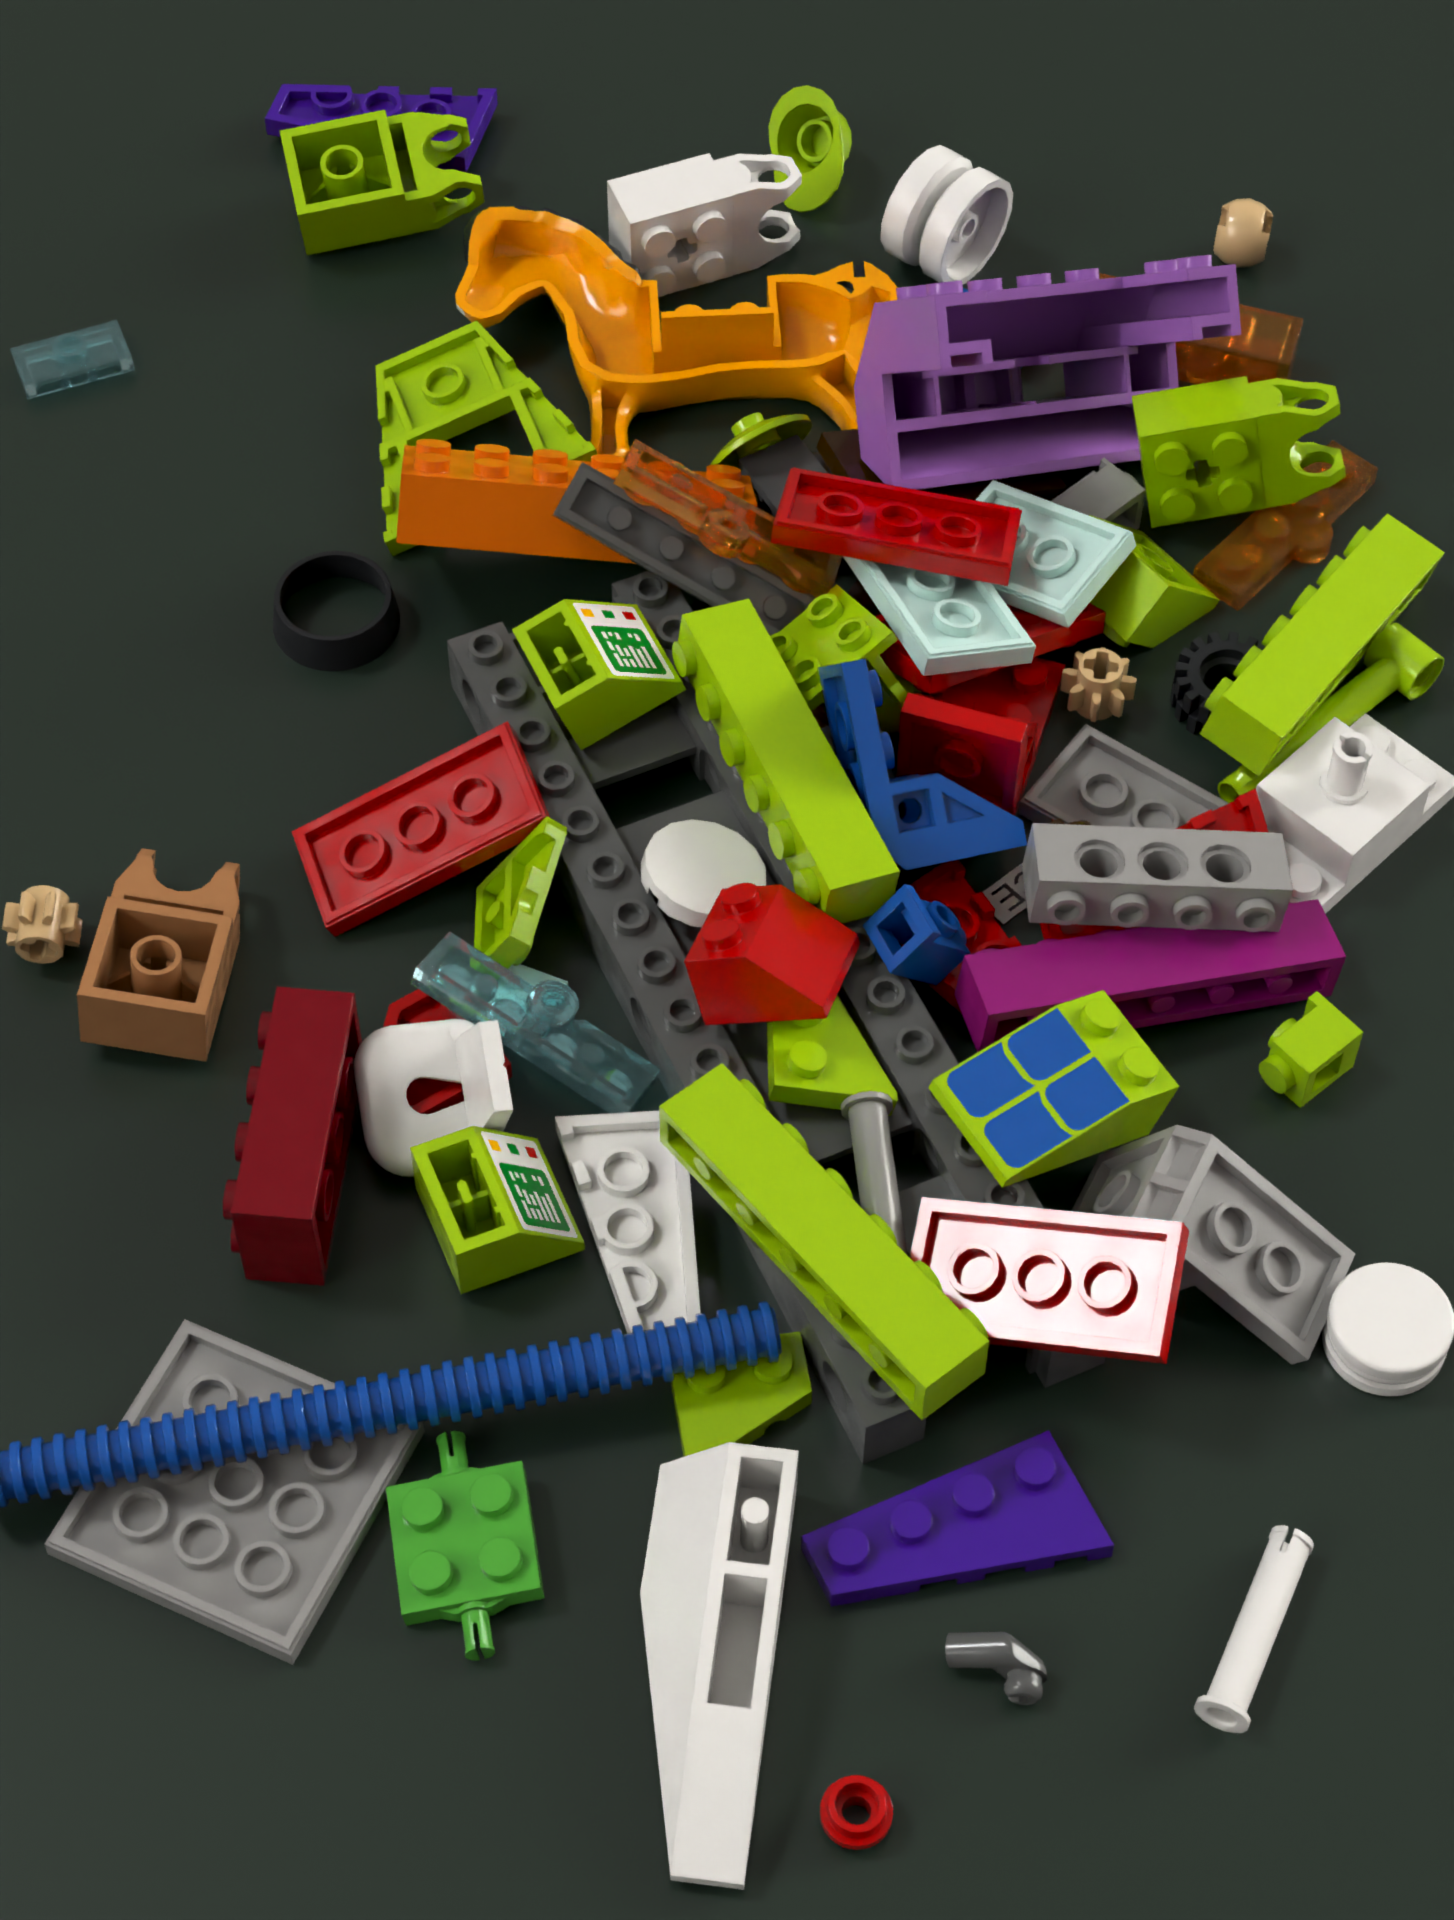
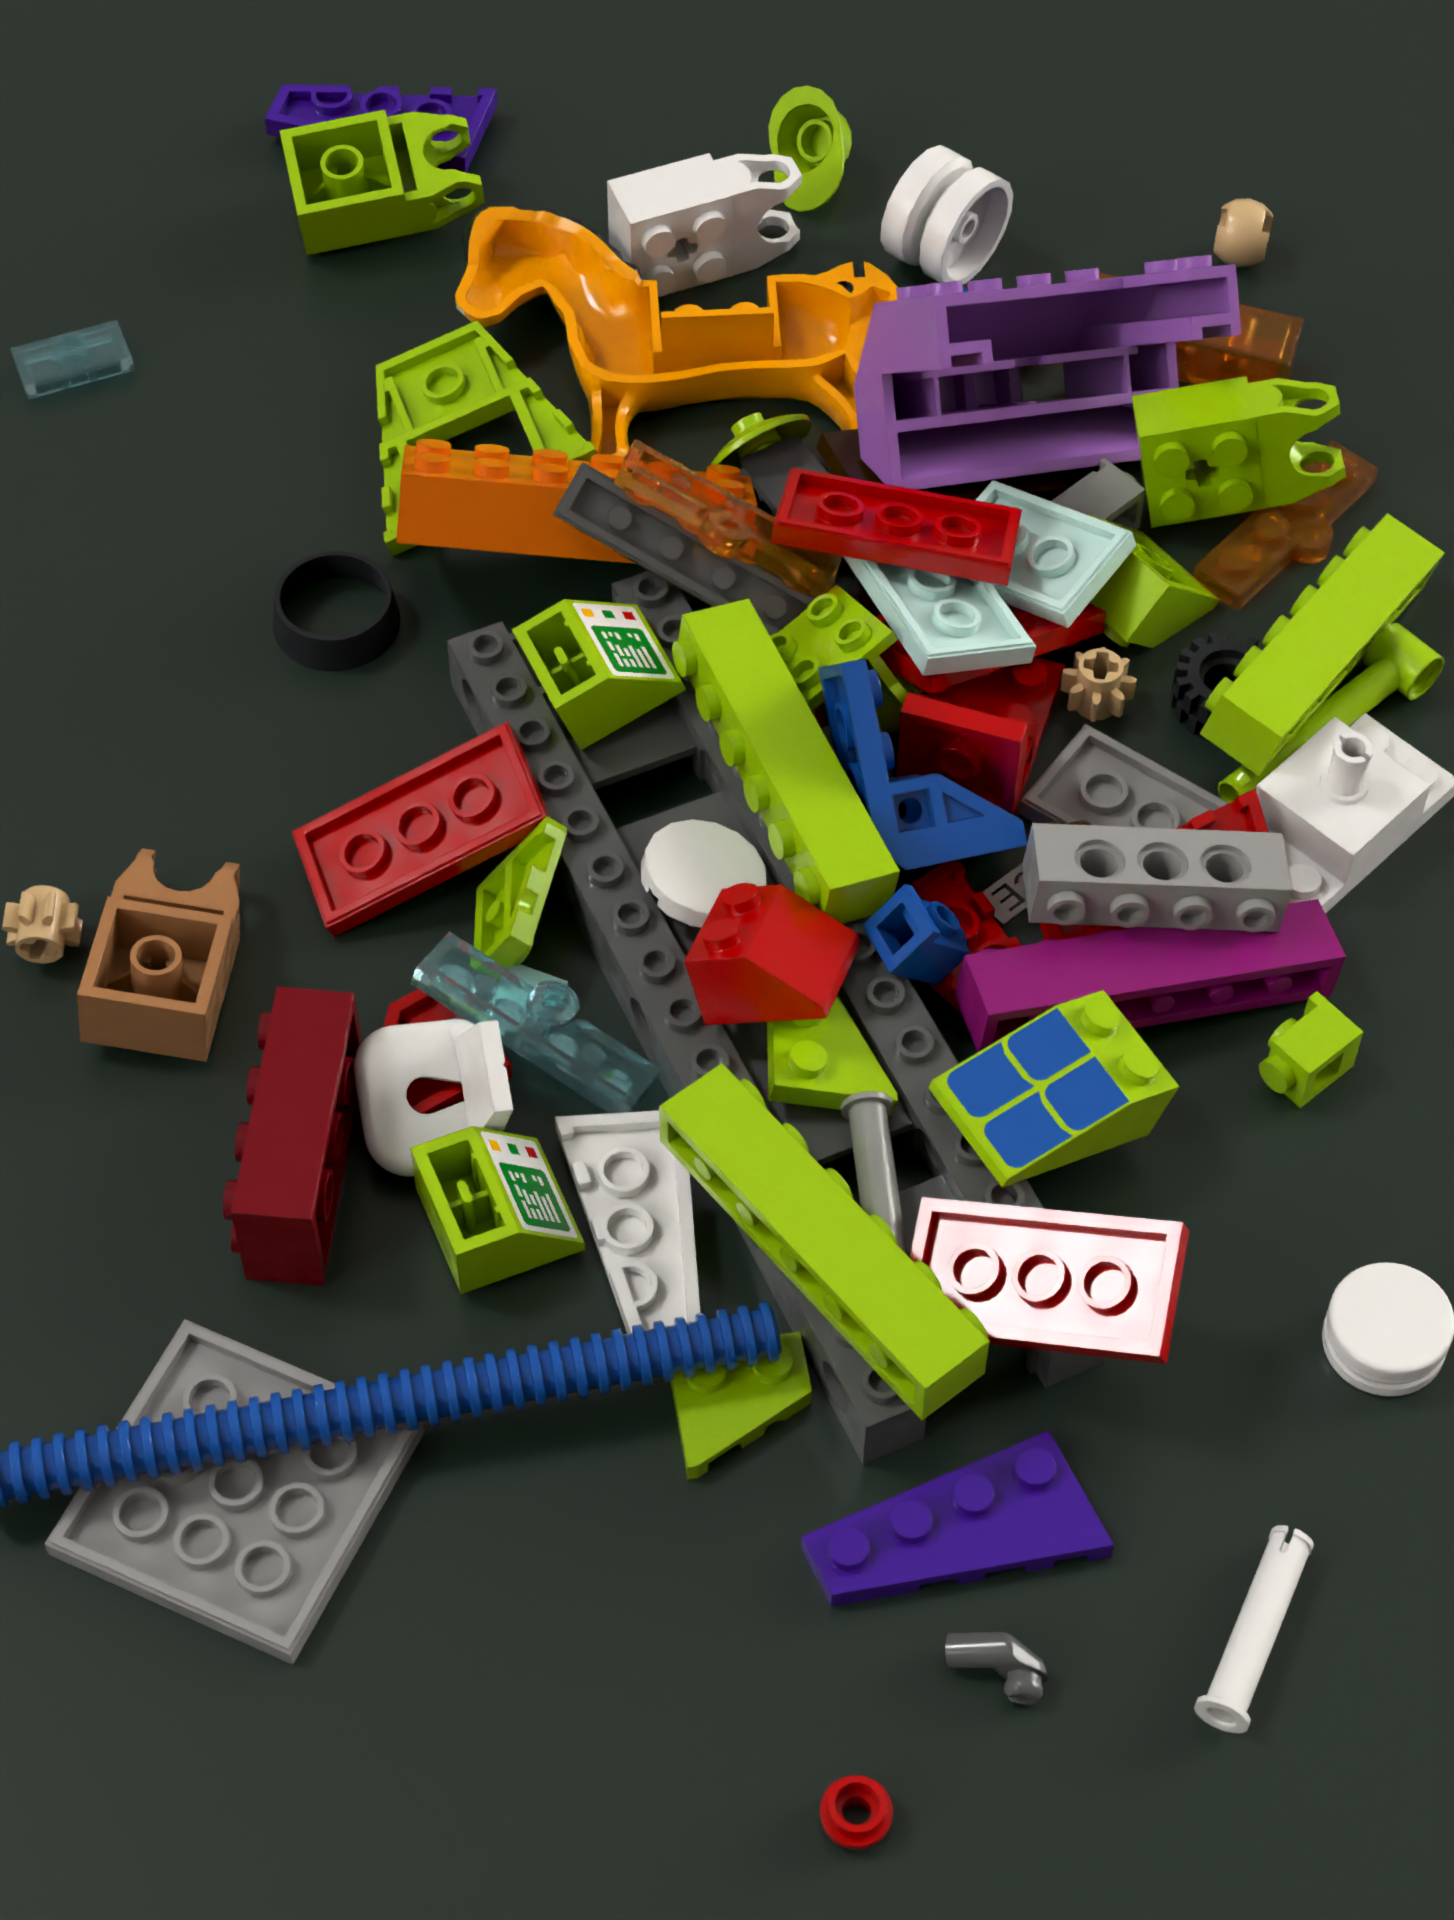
(464, 1544): bright green plate -> none
(711, 1644): white wedge -> none
(1245, 1237): light grey bracket -> none

